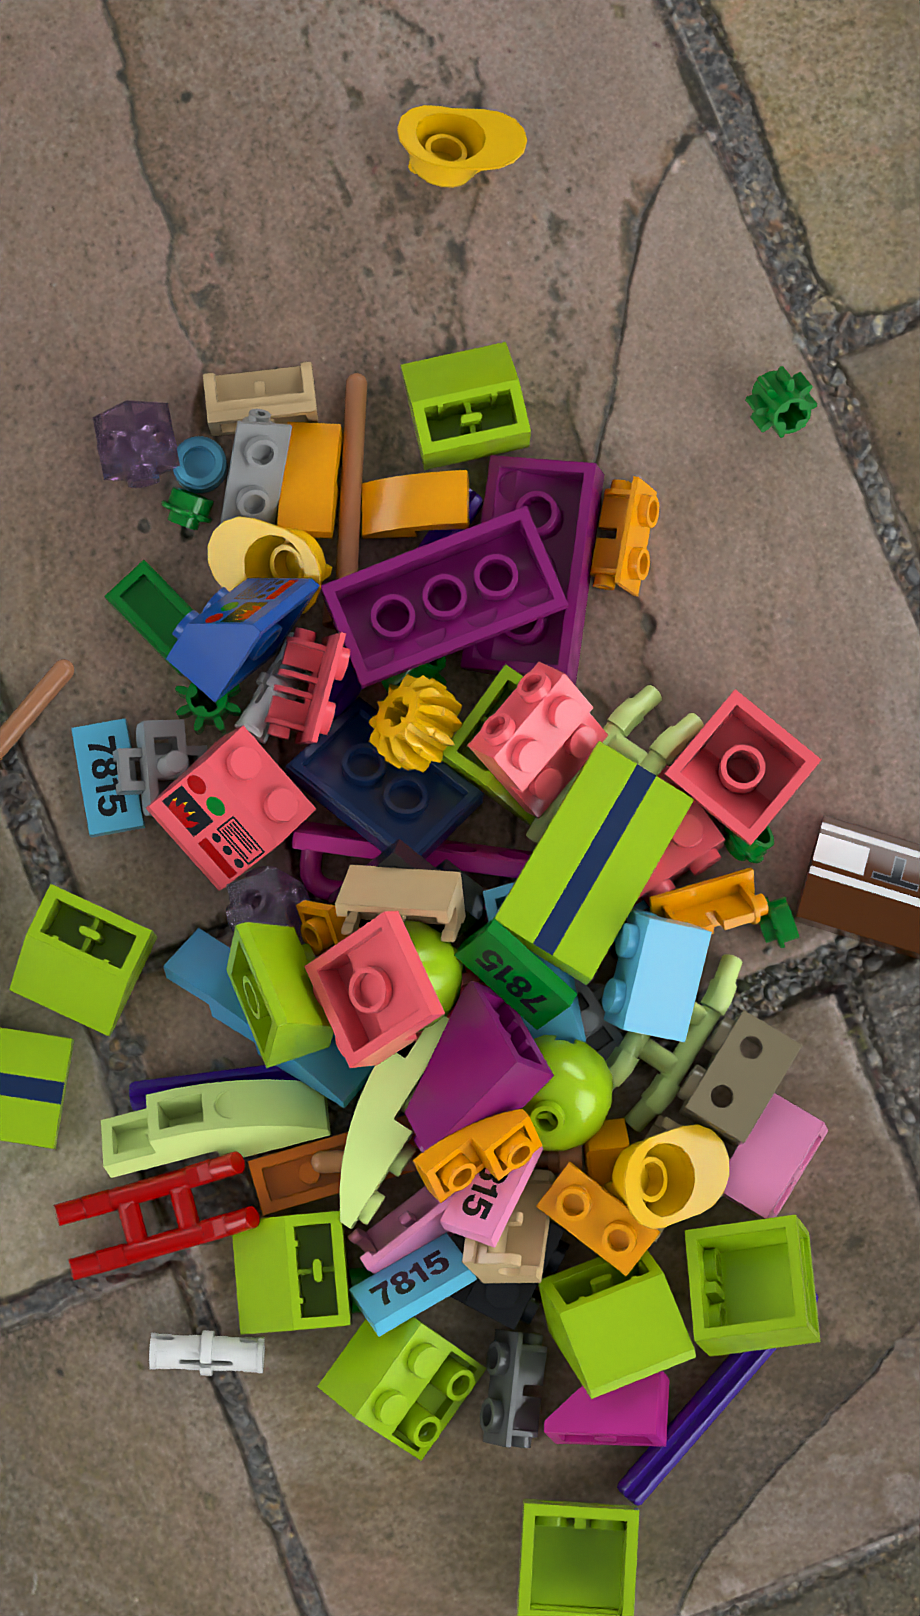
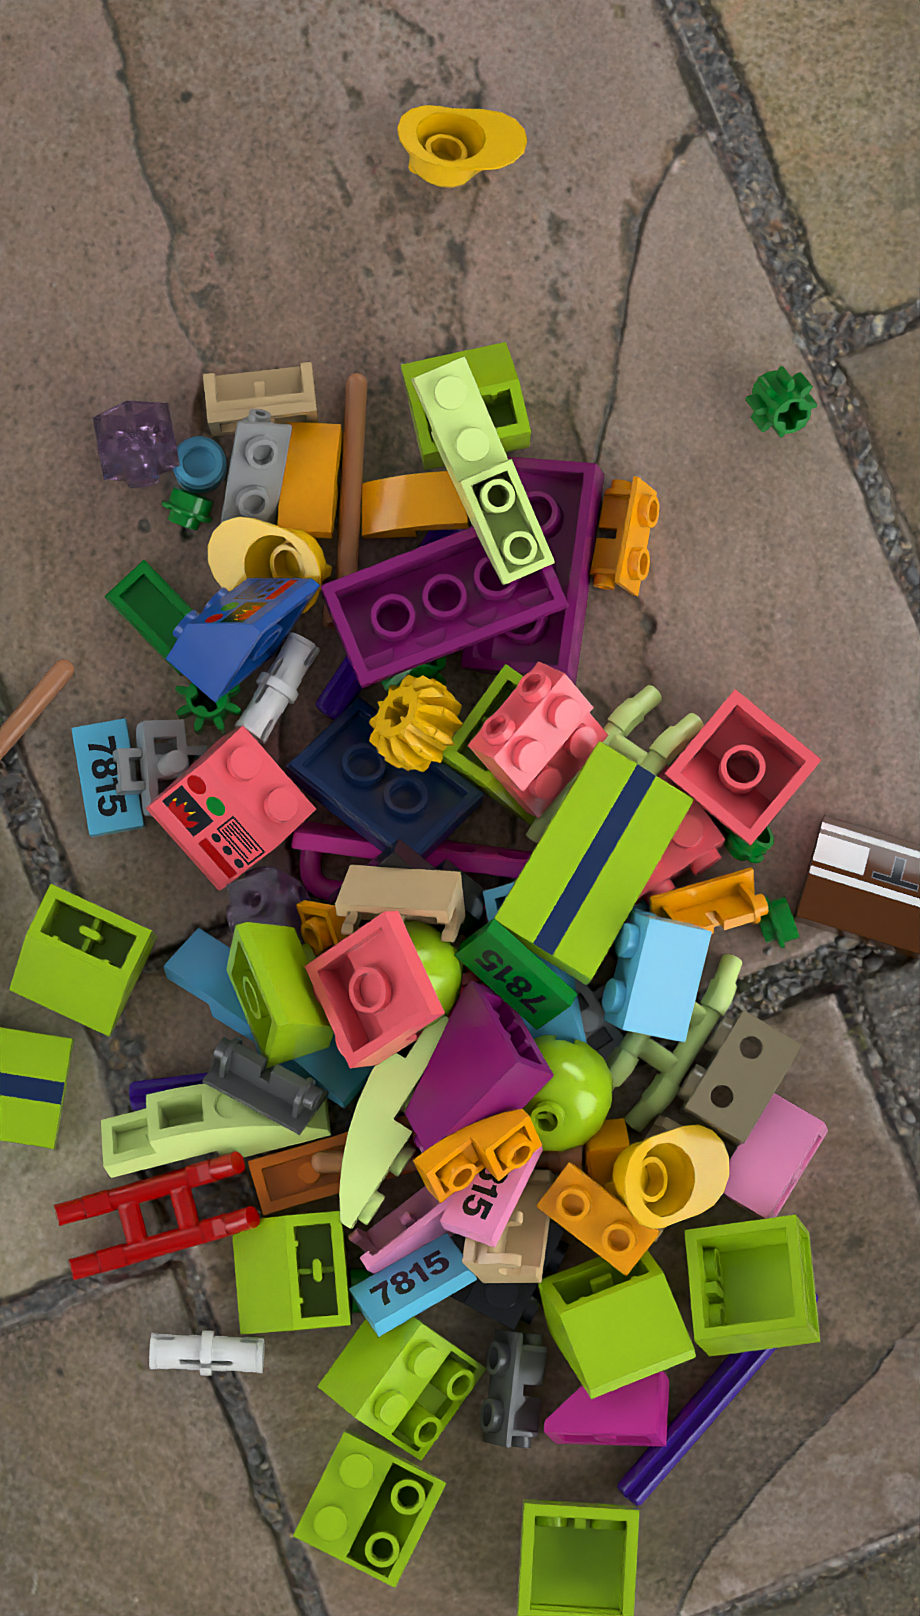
(269, 1091): none -> dark grey hinge
(326, 663): coral hinge -> none
(370, 1508): none -> lime slope
(482, 471): none -> yellowish green slope

